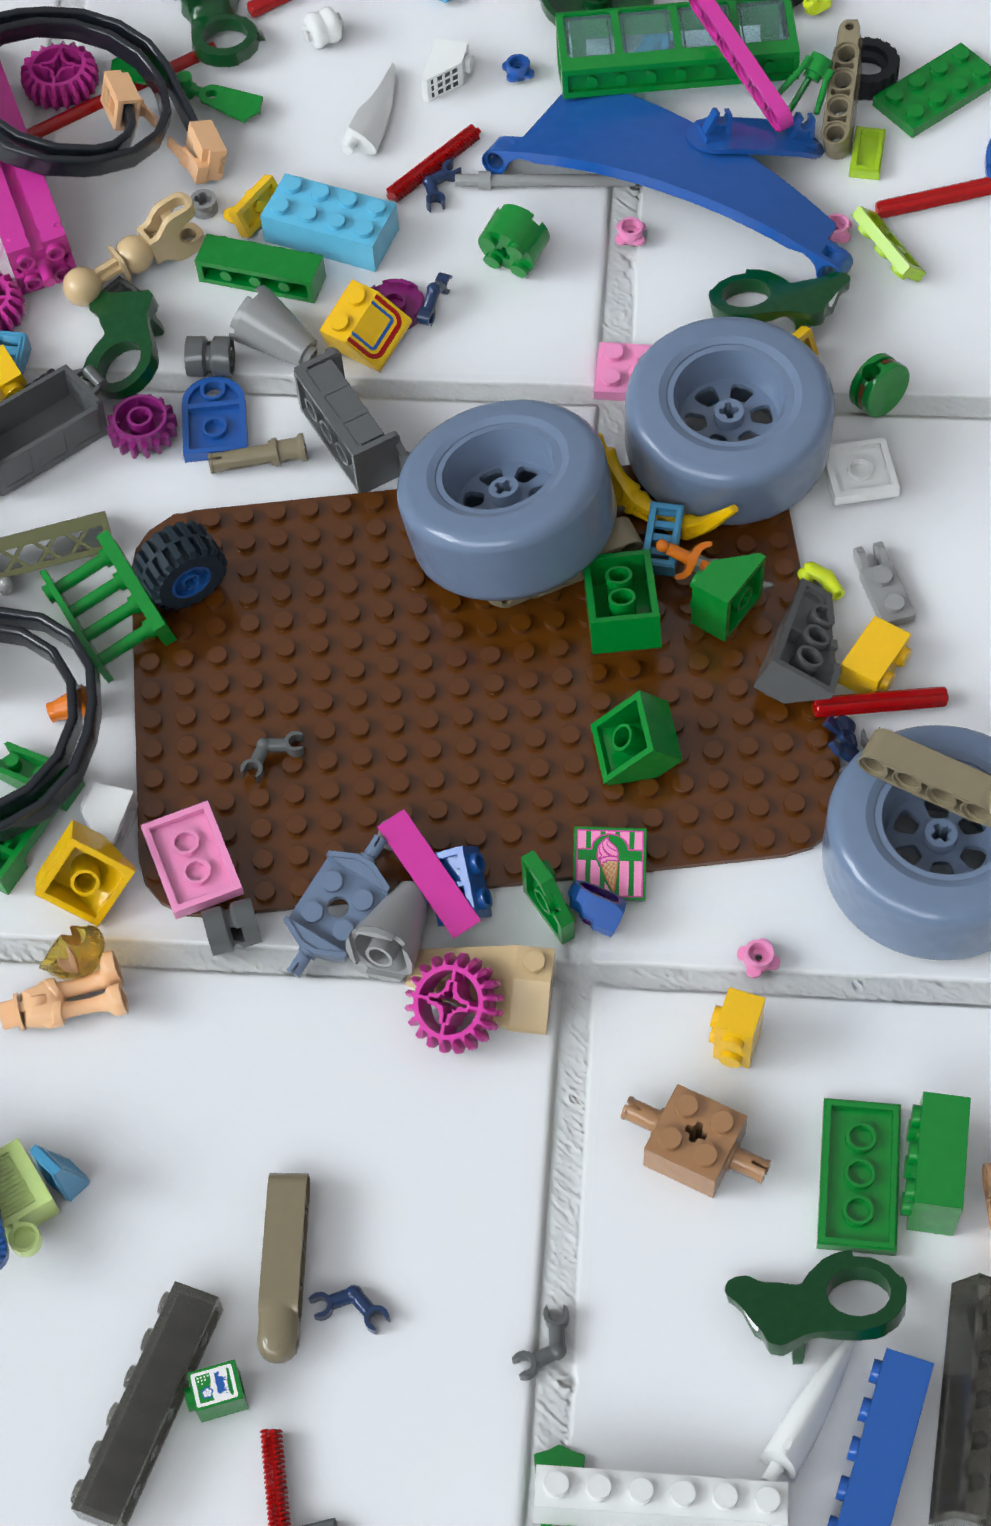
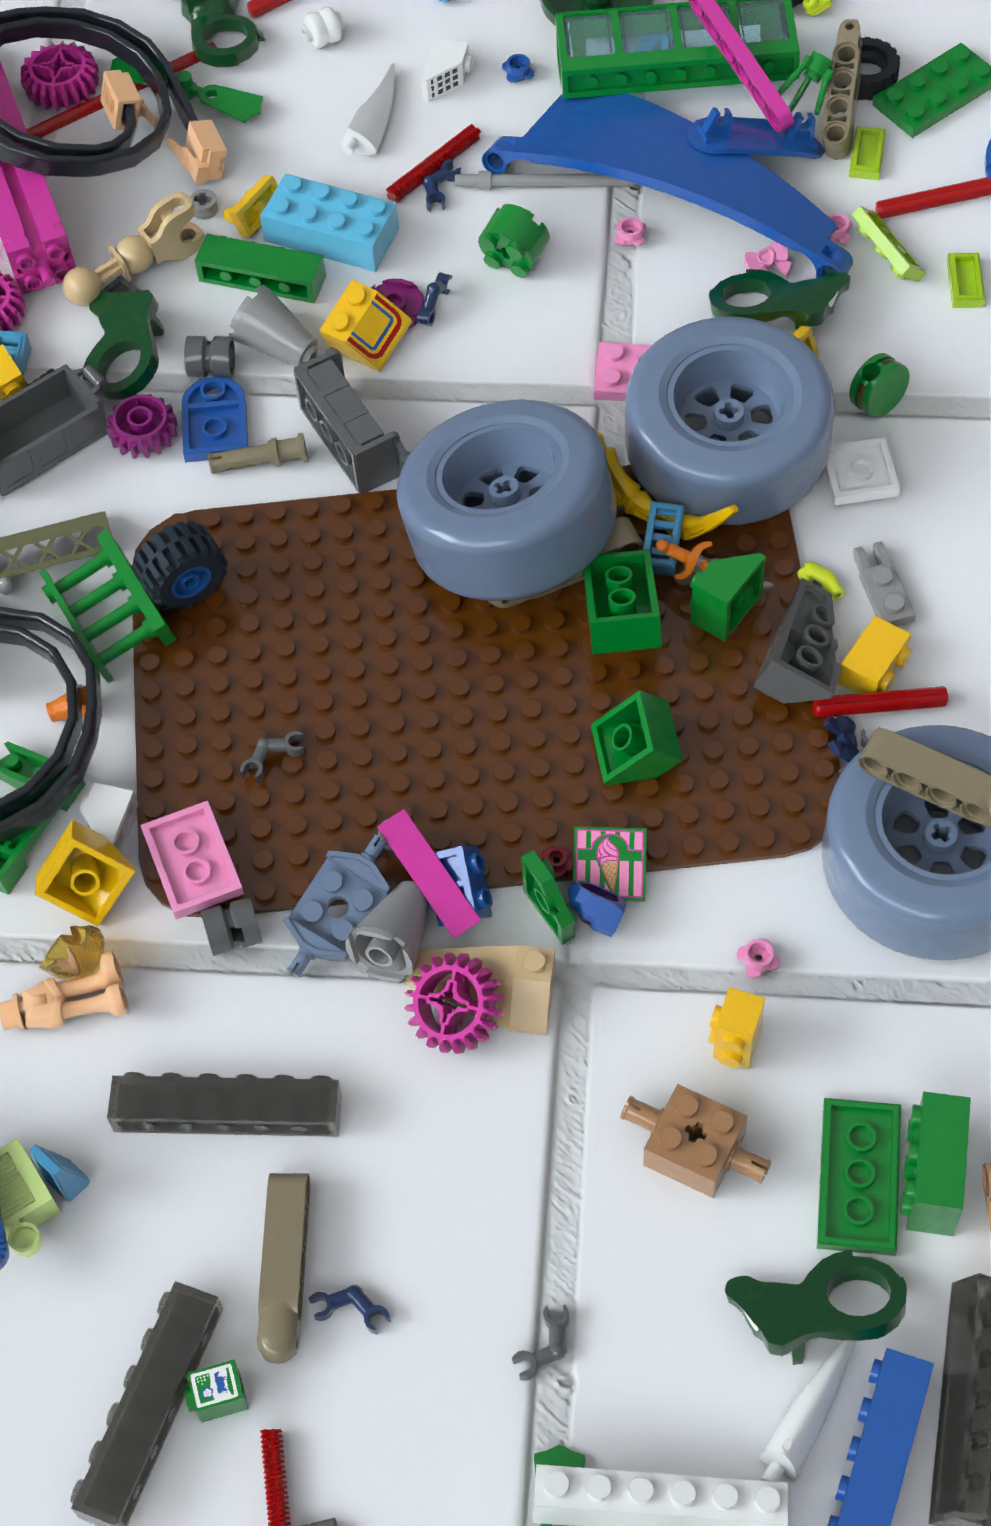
(225, 1105): none -> clear smoke brick
(562, 853): none -> dark red plate
(765, 258): none -> bright pink piece
(965, 280): none -> lime tile

